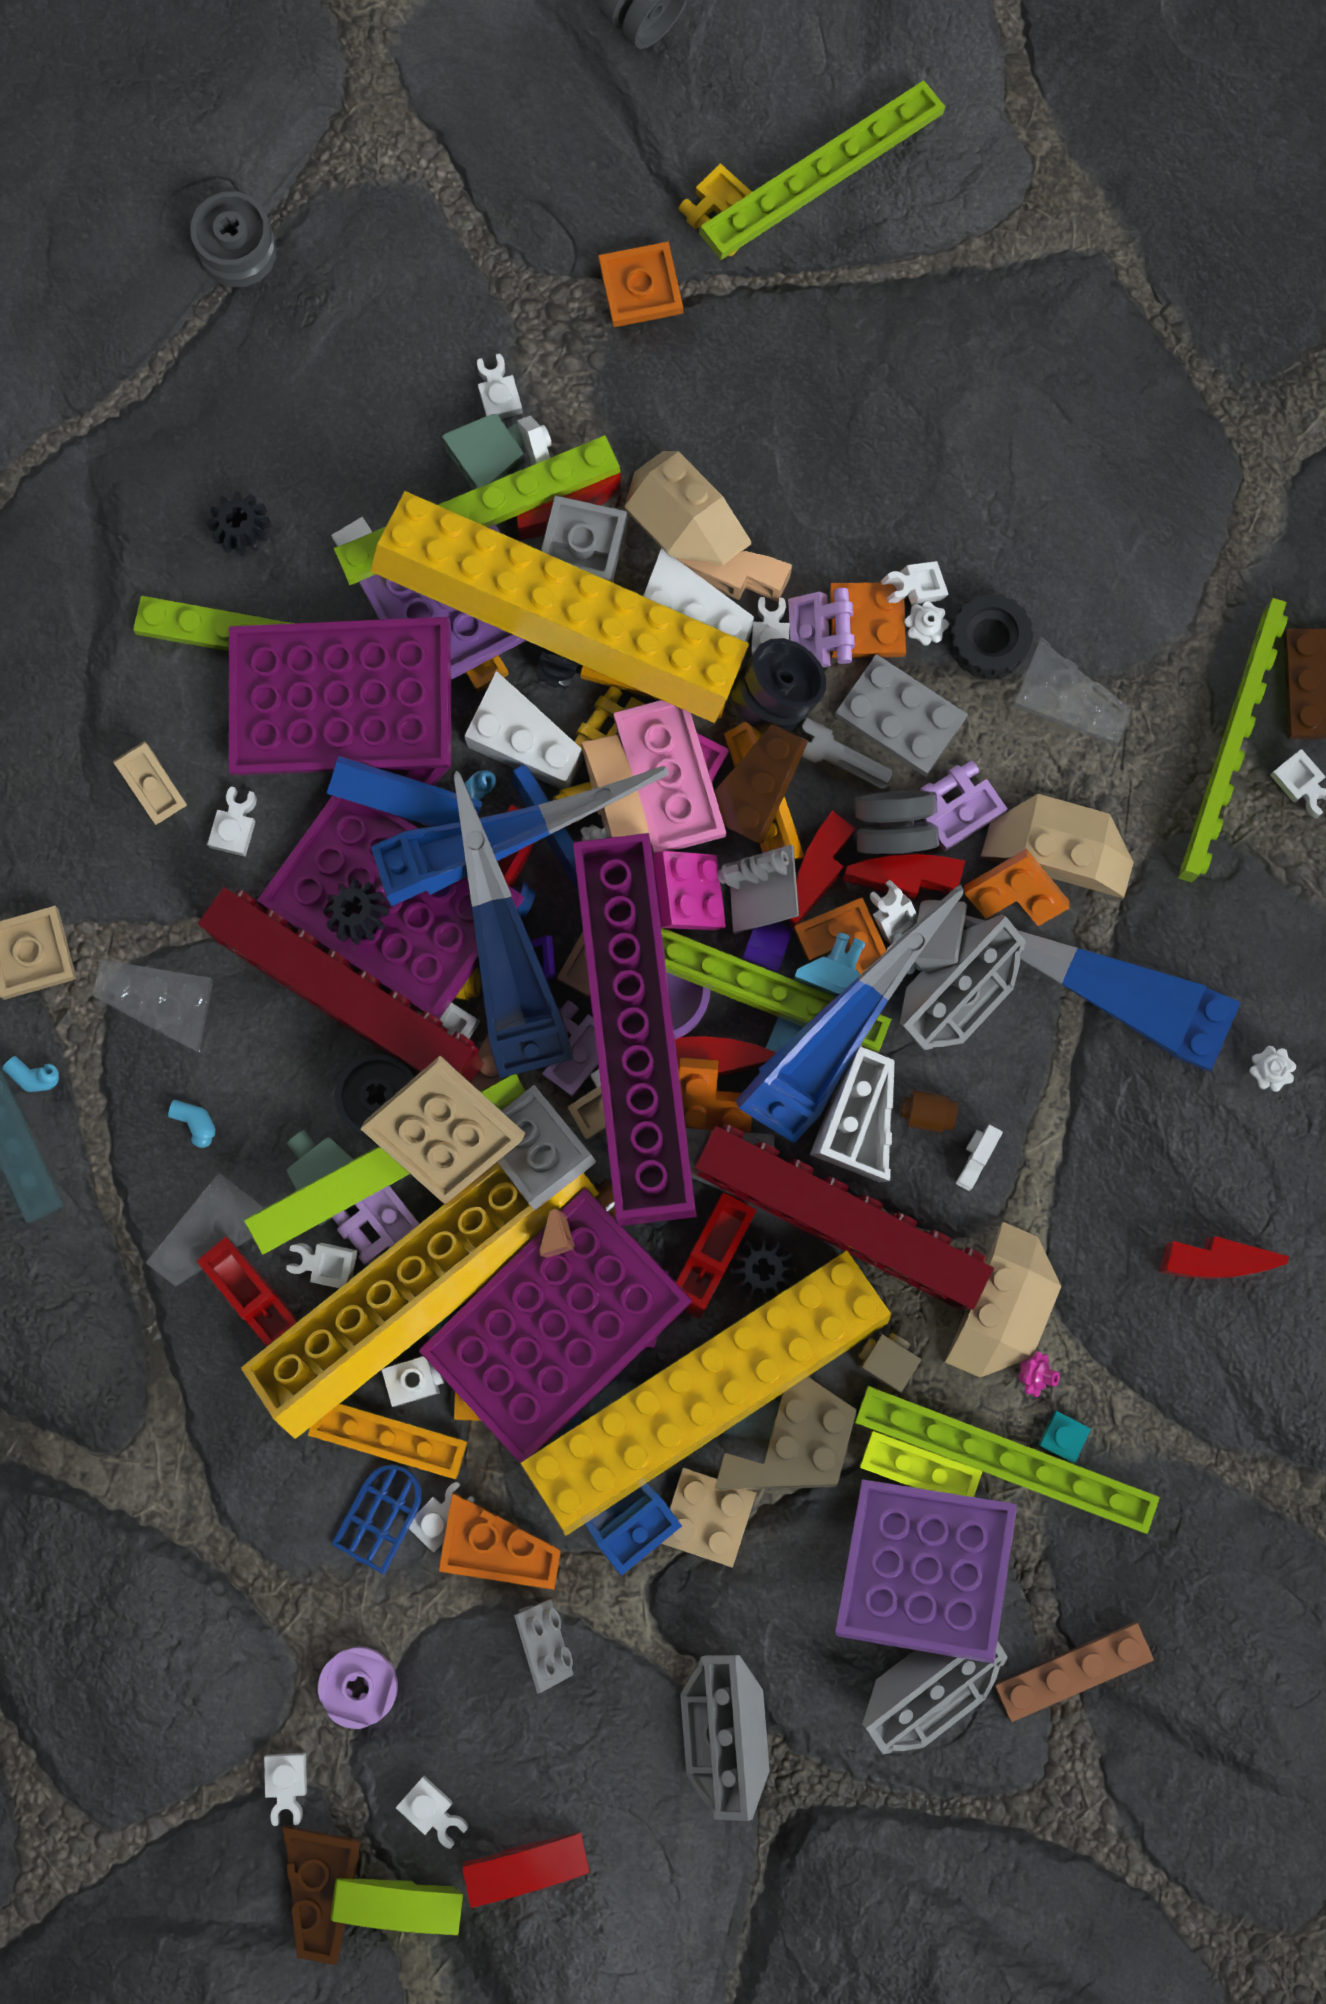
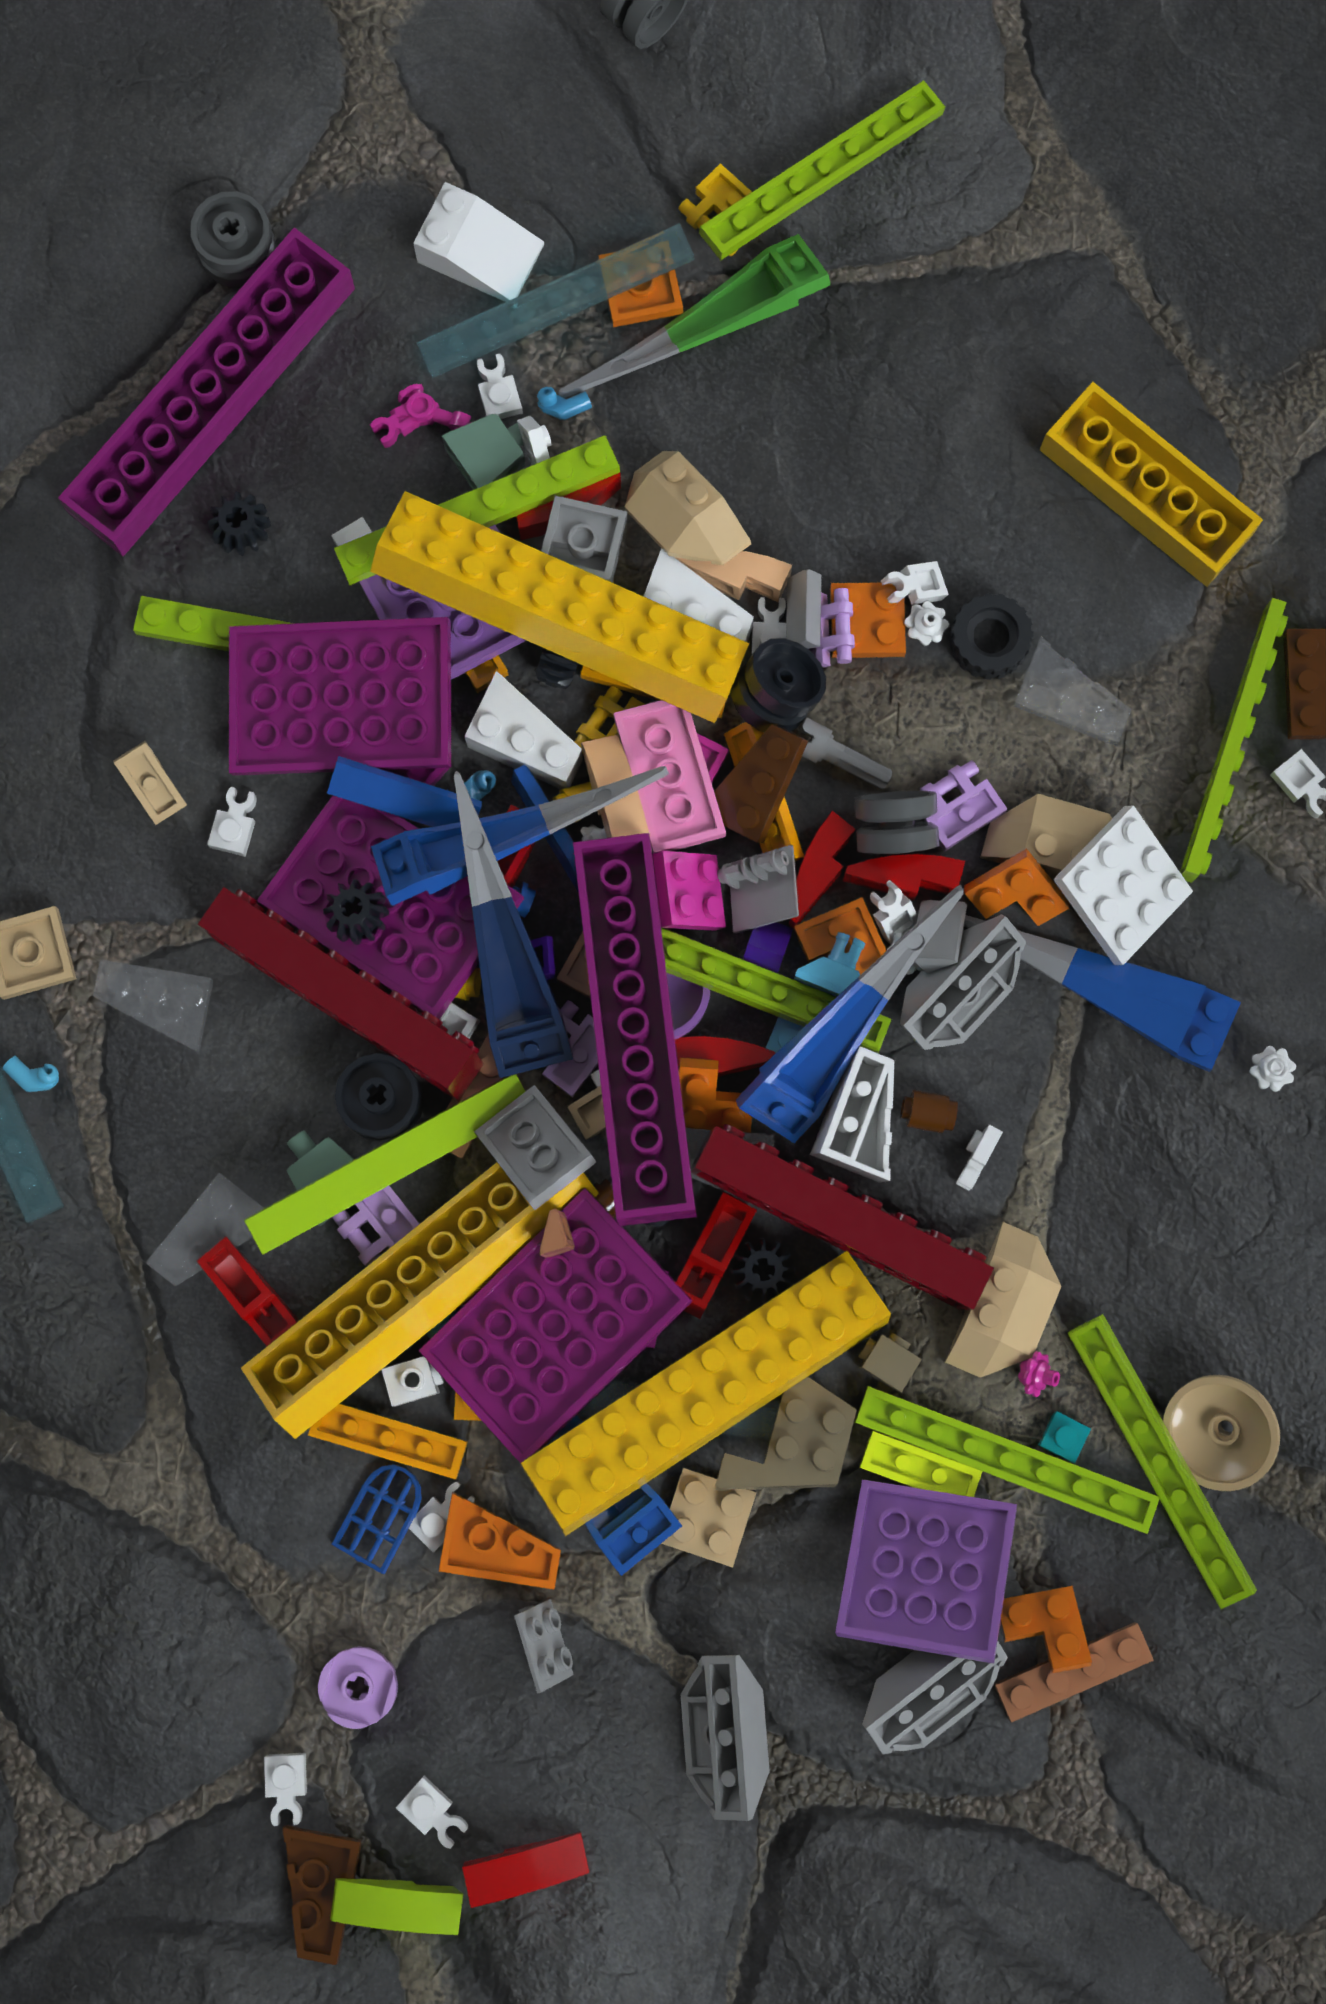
(197, 1120): medium azure arm -> none
(208, 392): none -> magenta brick
(329, 1263): white plate -> none
(416, 411): none -> dark pink piece
(442, 1130): tan plate -> none
(476, 244): none -> white slope
(556, 300): none -> clear light blue tile
(560, 407): none -> dark azure arm
(757, 291): none -> bright green plate
(804, 608): none -> light grey slope
(901, 715): light grey plate -> none
(1055, 1617): none -> orange plate
(1123, 885): none -> white plate
(1150, 484): none -> yellow brick
(1162, 1462): none -> lime tile
(1213, 1455): none -> tan dish
(1218, 1259): red slope -> none

